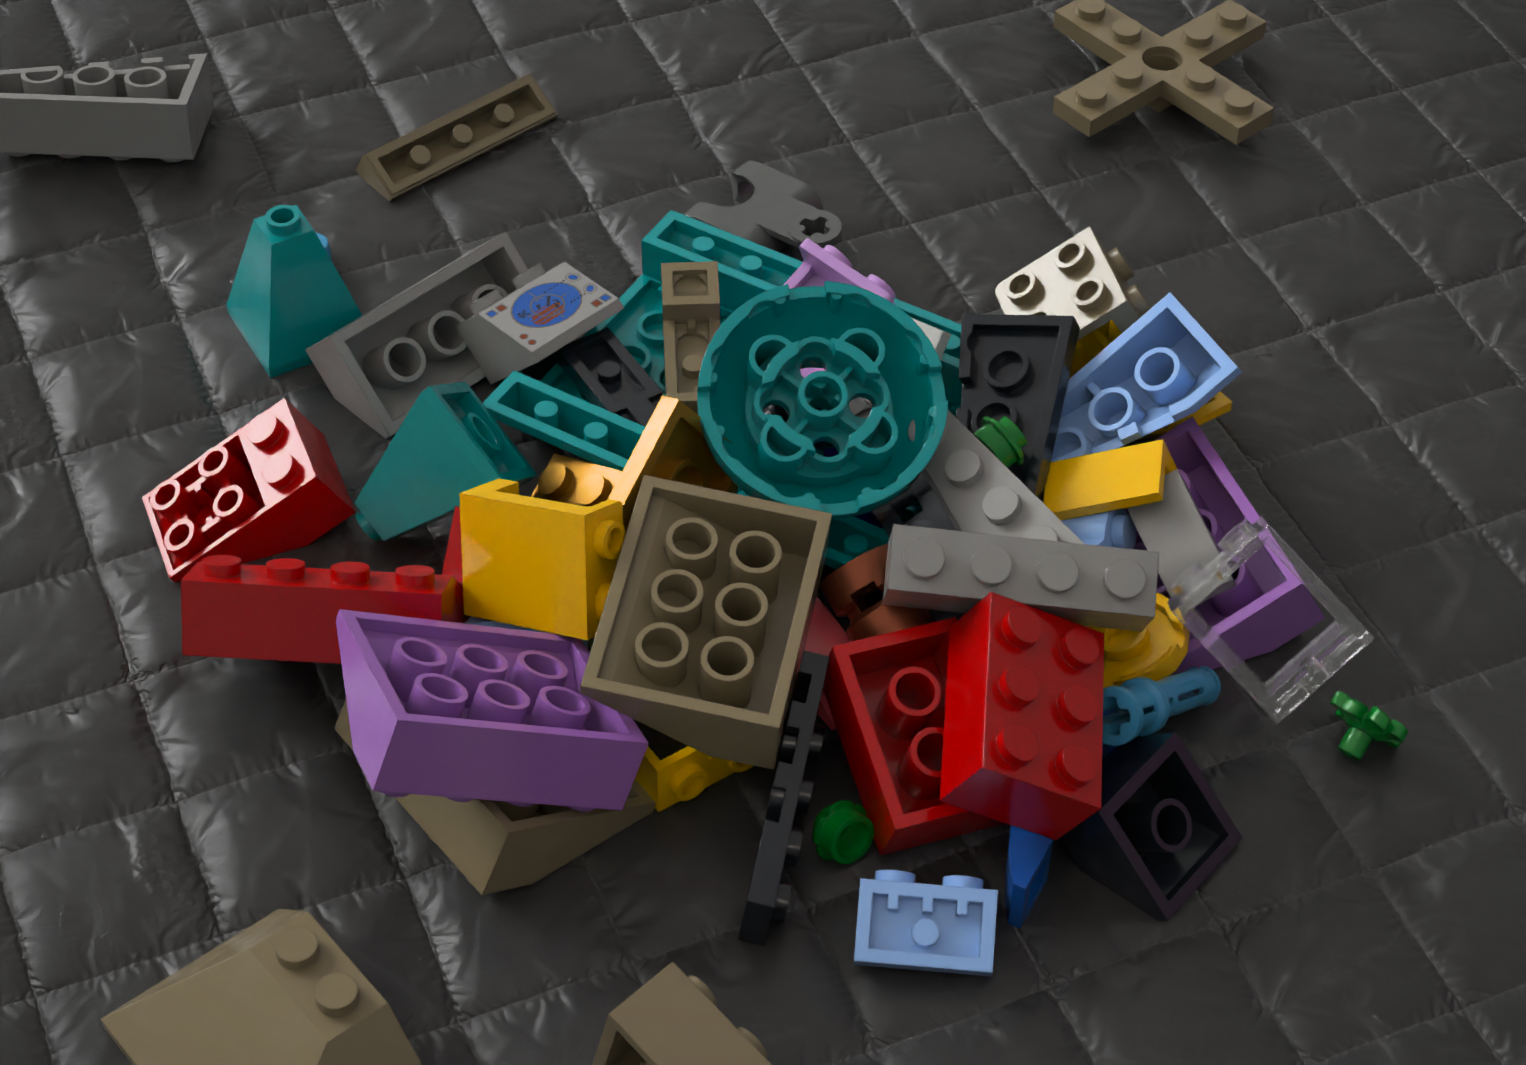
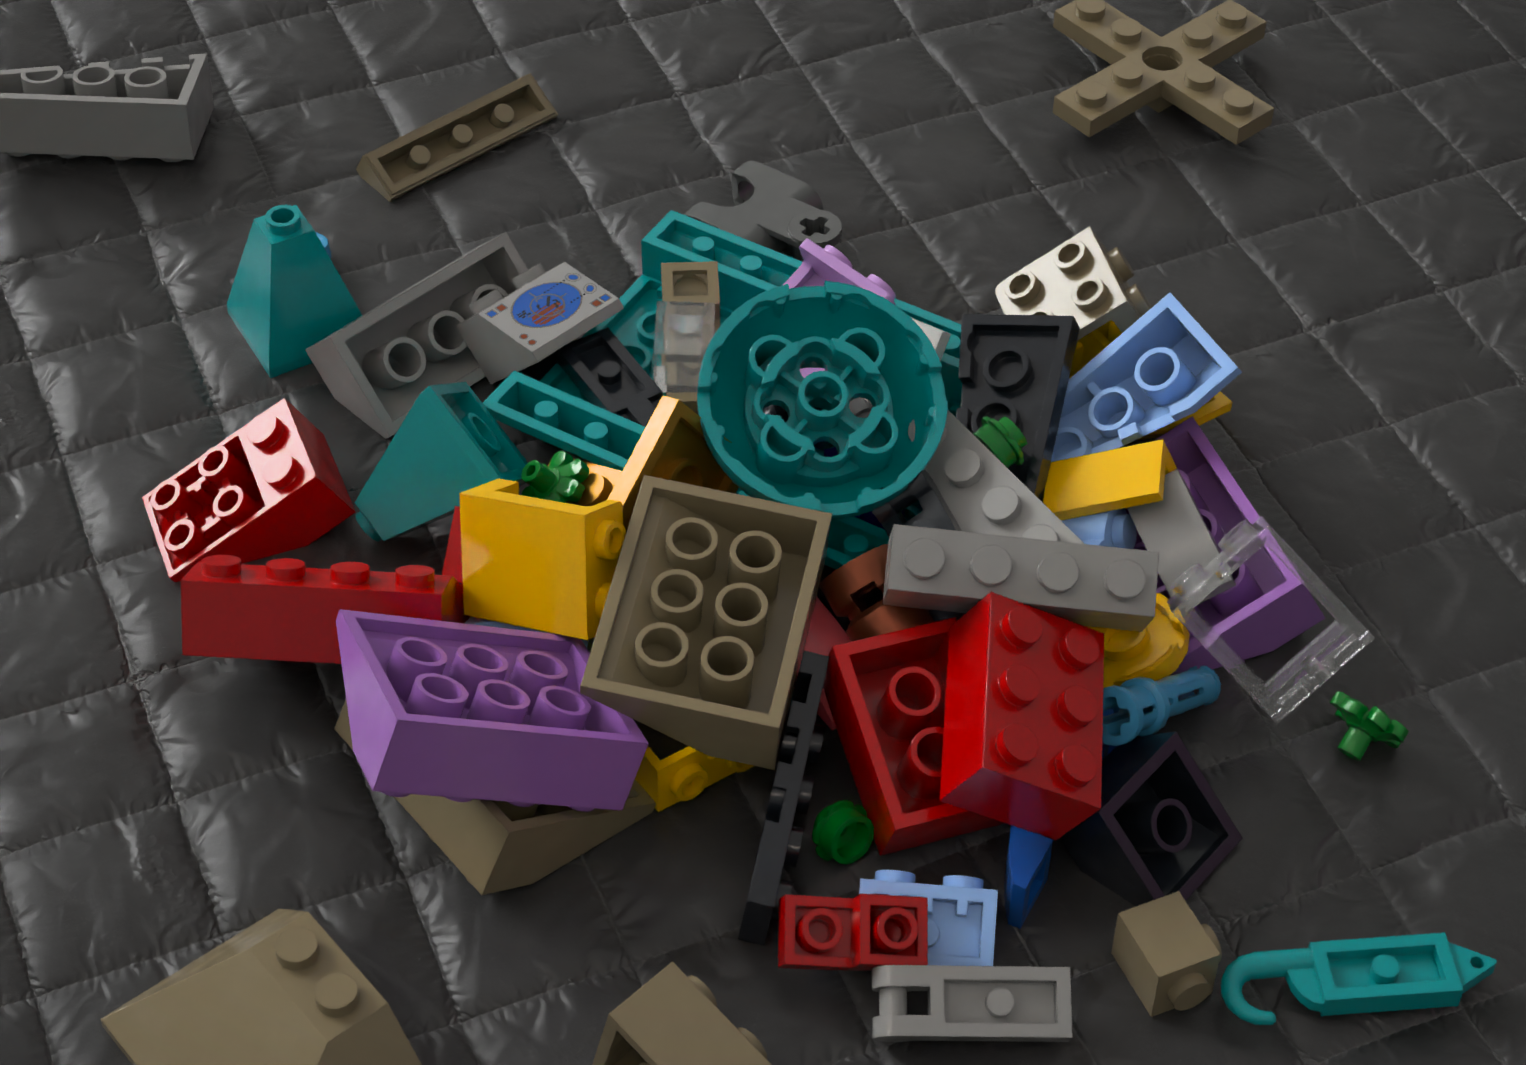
(558, 481): none -> green plant
(680, 343): none -> clear brick
(852, 932): none -> red slope
(974, 1003): none -> light grey plate
(1166, 954): none -> dark tan brick
(1361, 975): none -> teal plate

